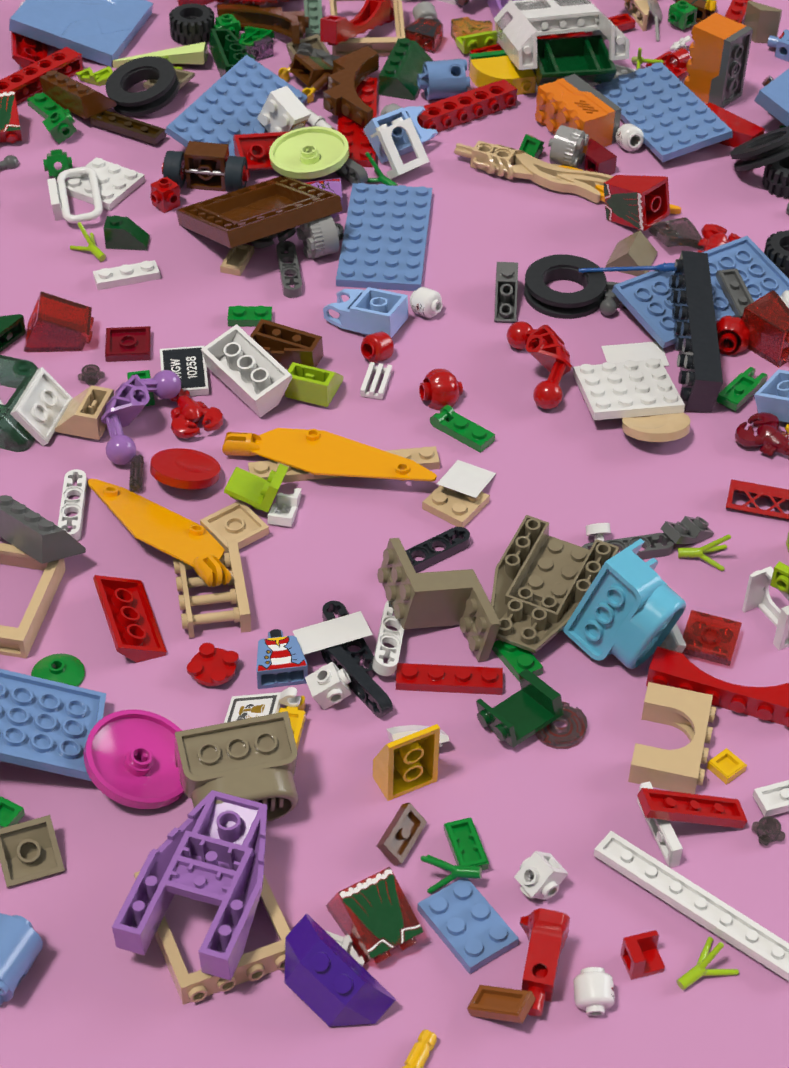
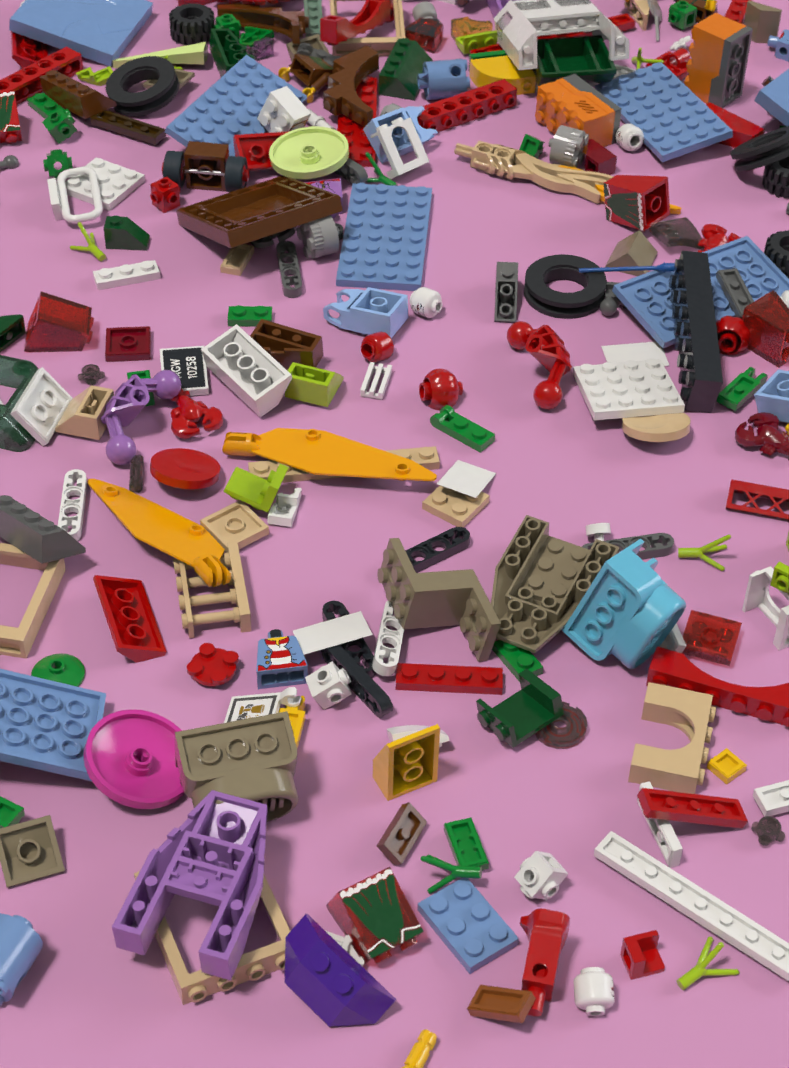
(688, 531): dark grey slope -> none

